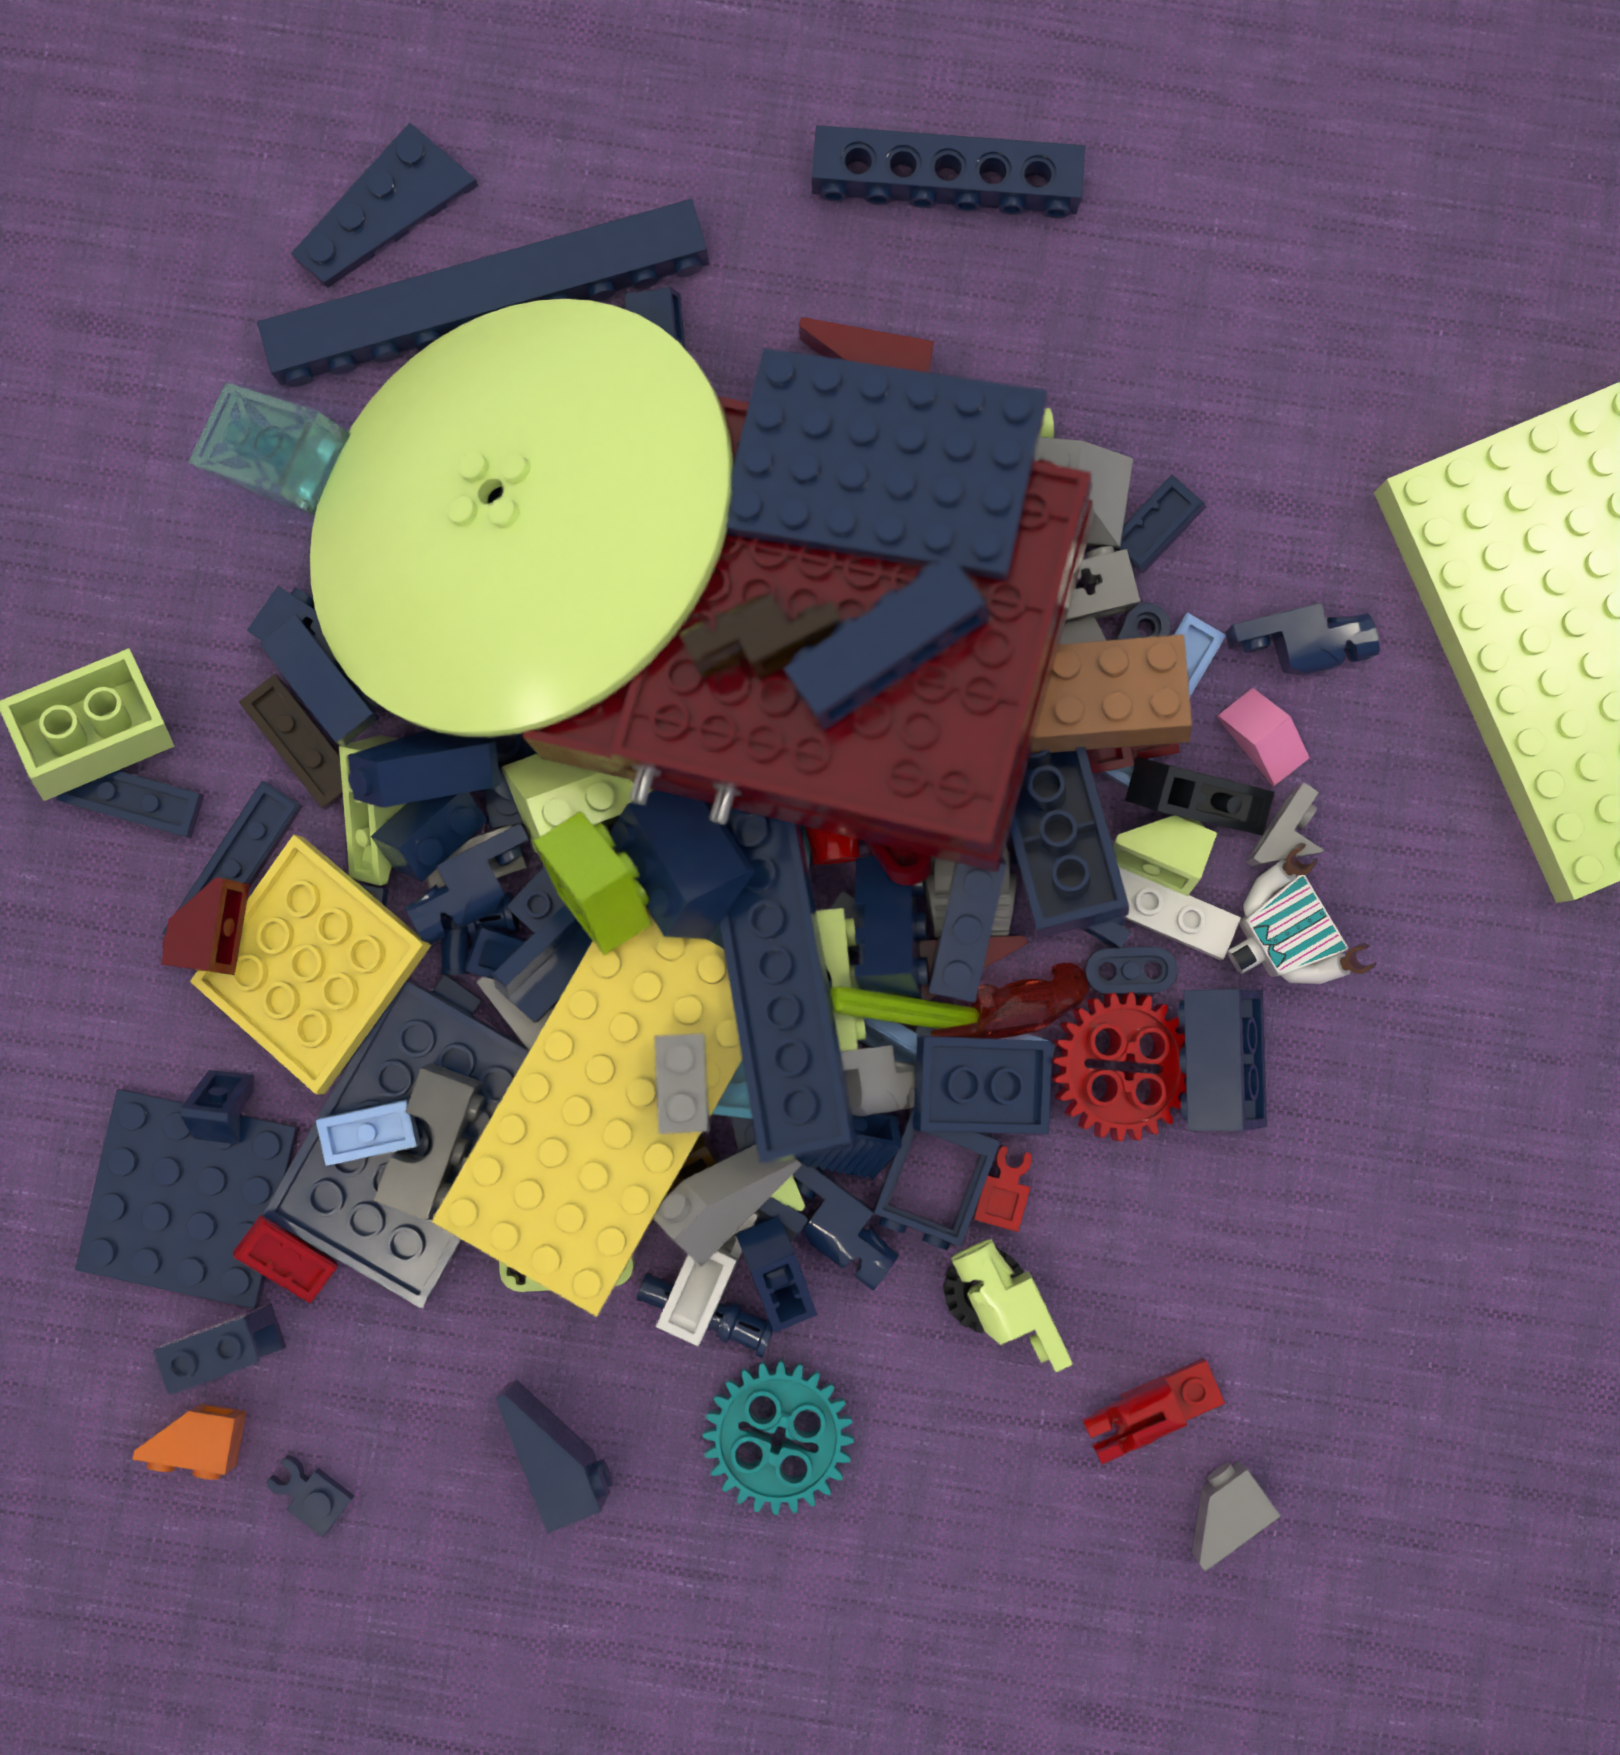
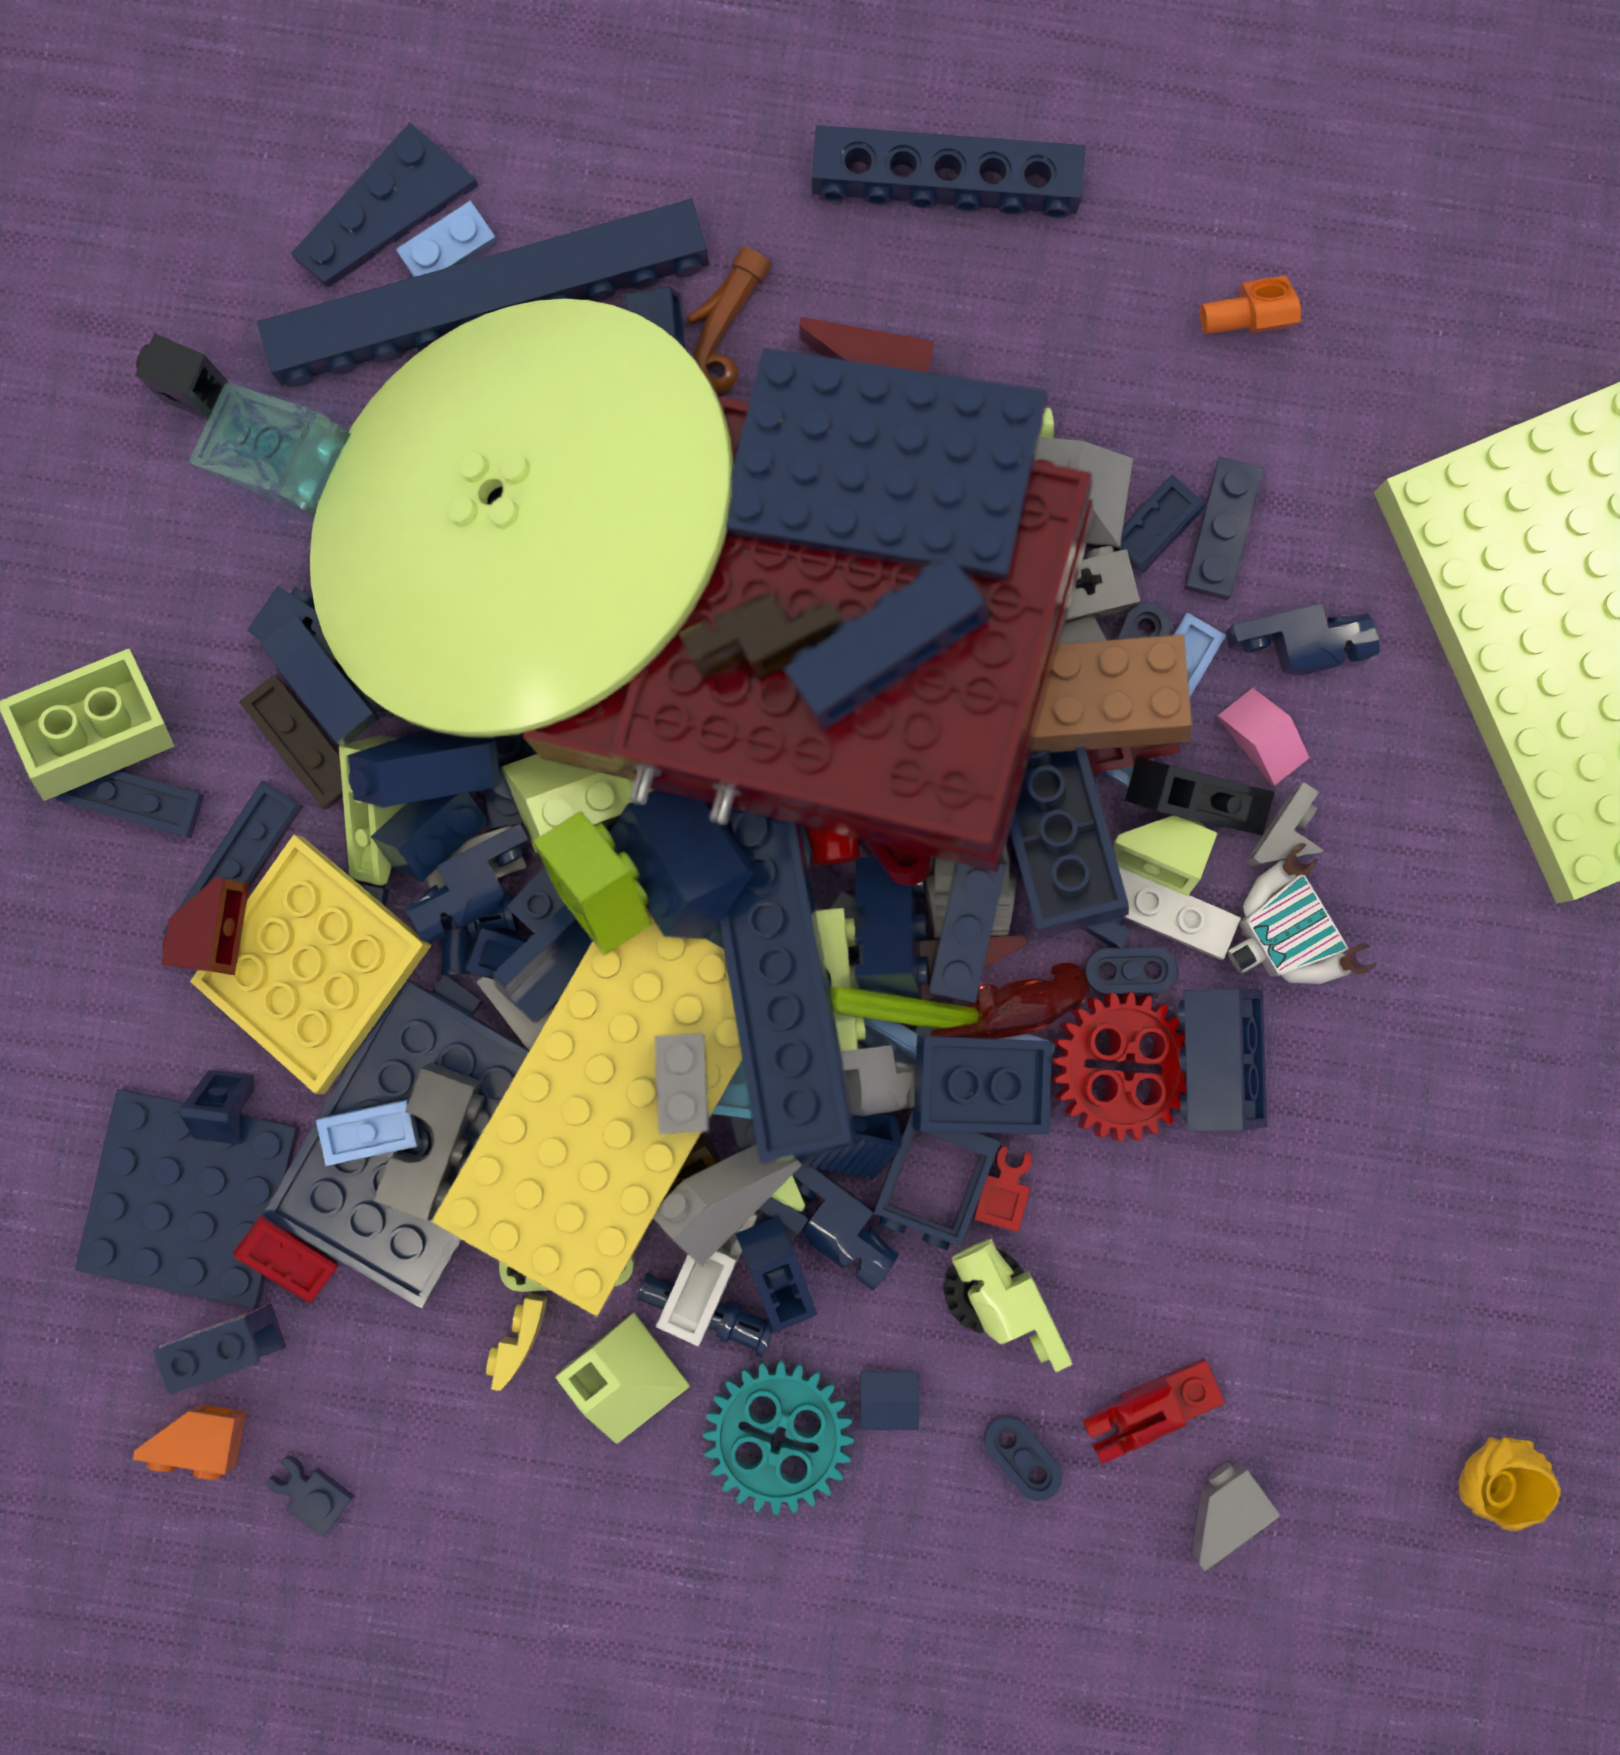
(180, 376): none -> black brick
(448, 242): none -> light blue plate
(512, 1352): none -> light yellow slope
(556, 1462): dark blue slope -> none
(622, 1379): none -> yellowish green slope
(722, 308): none -> dark orange plant
(889, 1400): none -> dark blue piece
(1021, 1457): none -> dark blue plate
(1223, 528): none -> dark blue plate
(1261, 308): none -> orange piece
(1509, 1484): none -> yellow hair

